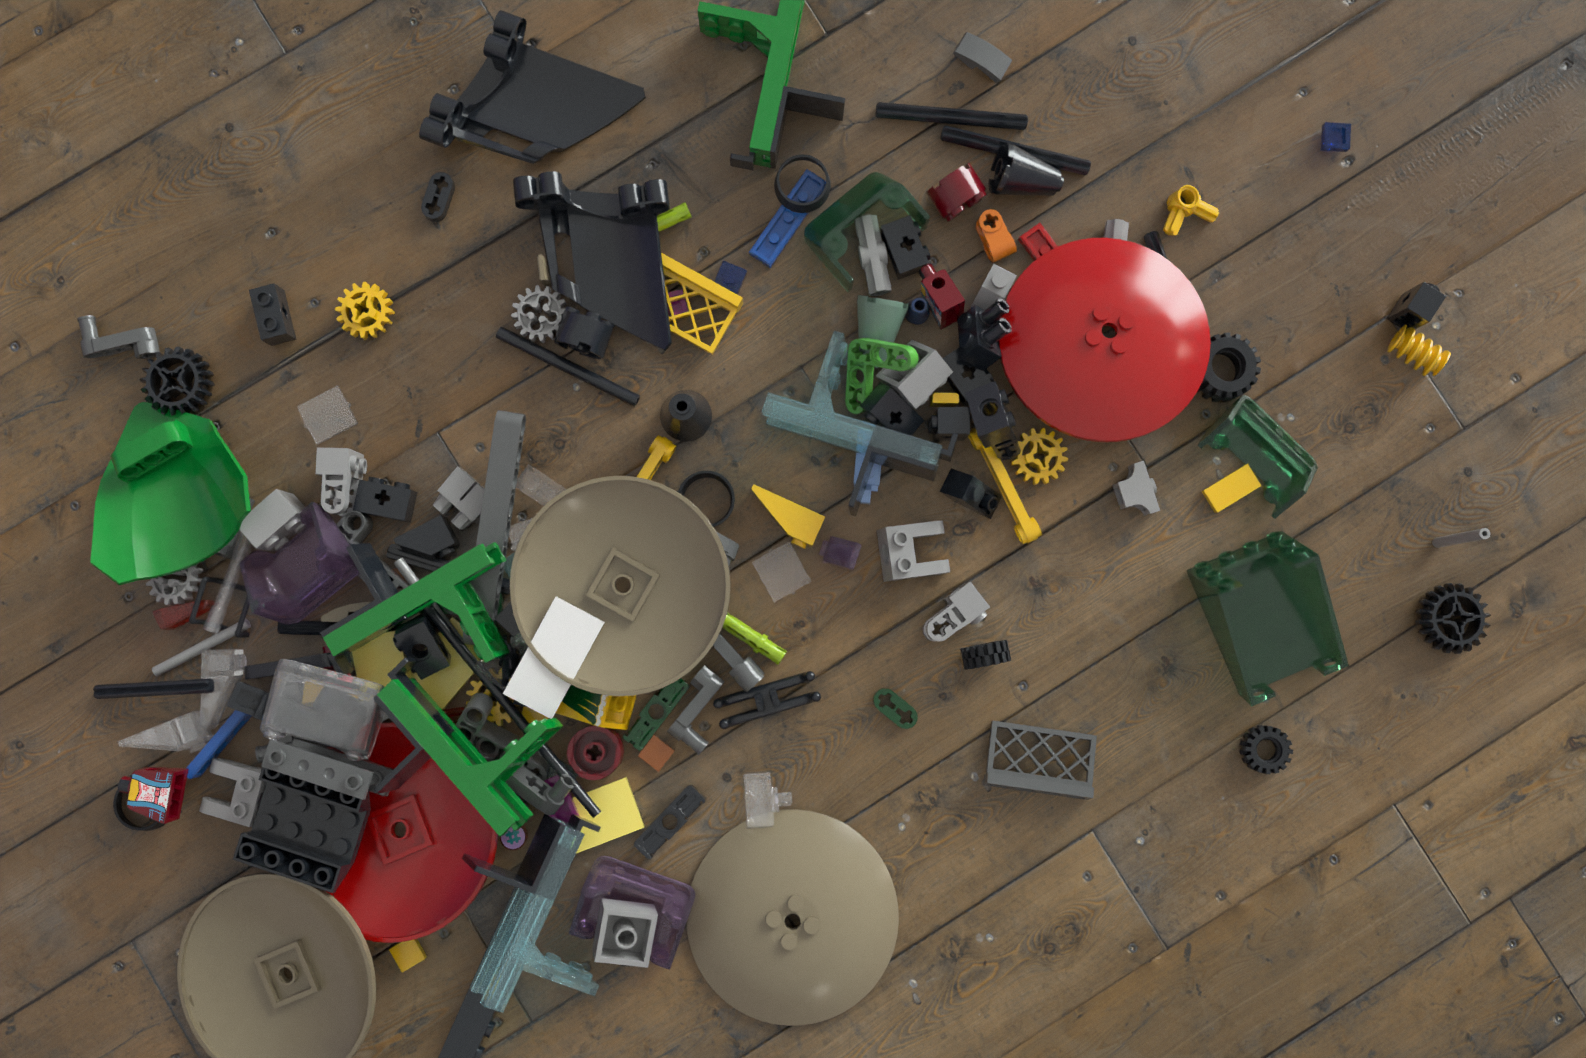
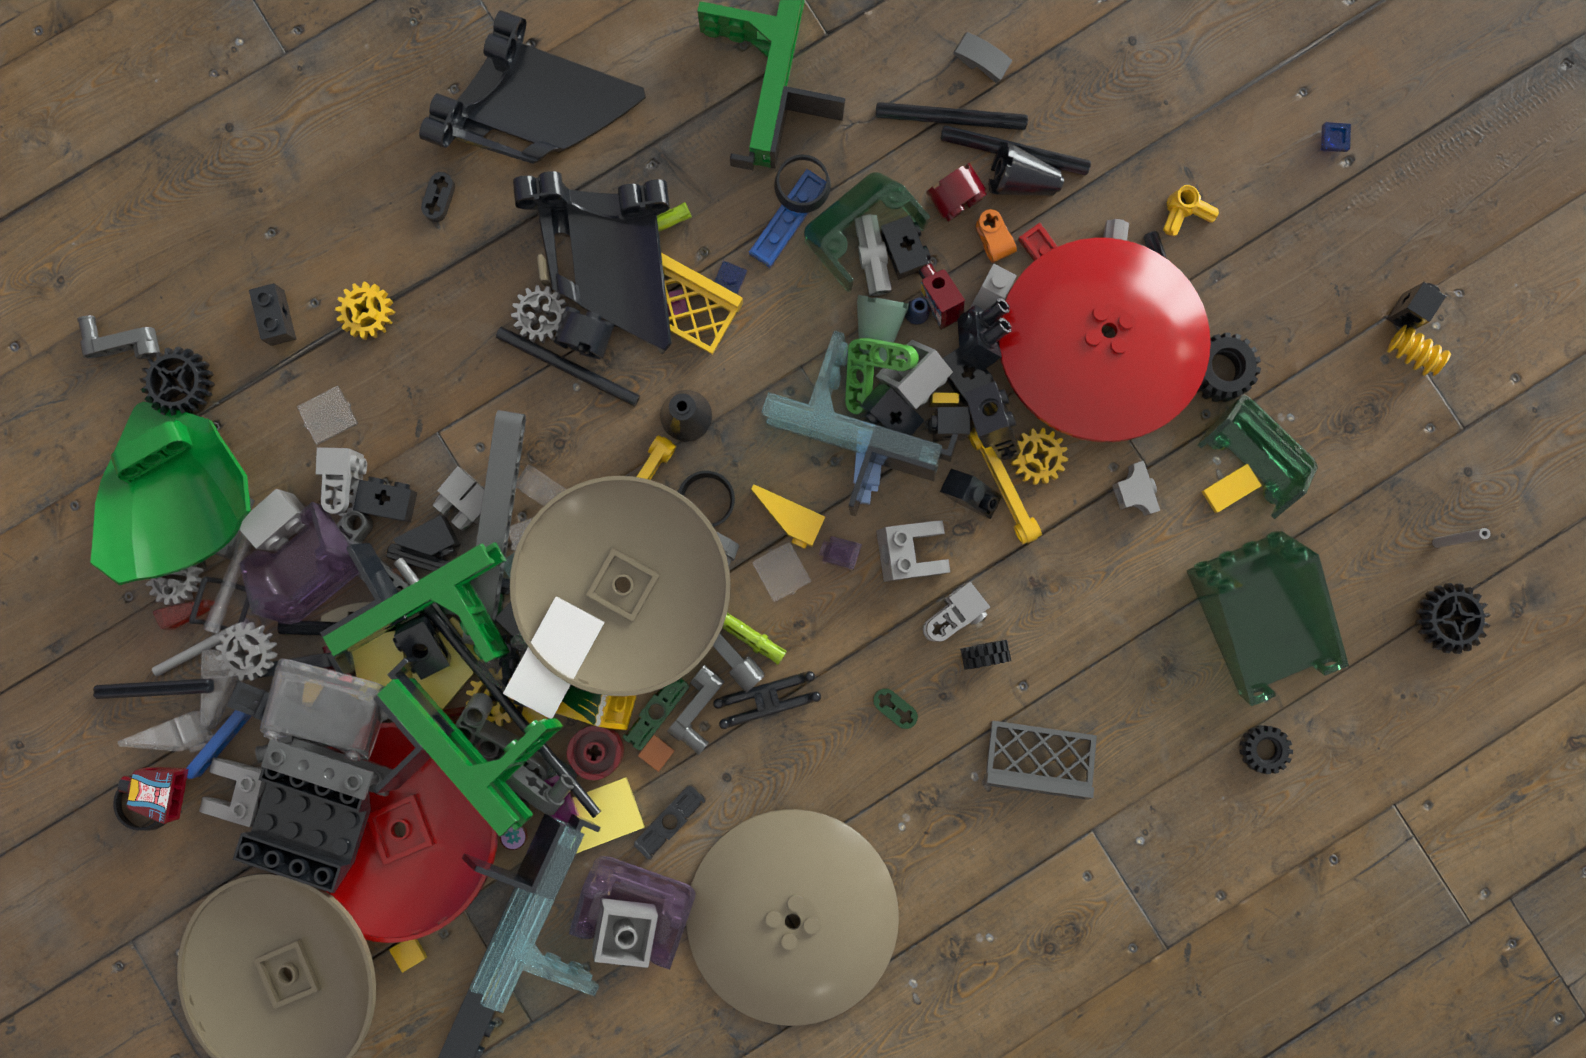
(246, 639): none -> light grey gear
(762, 800): clear hinge -> none

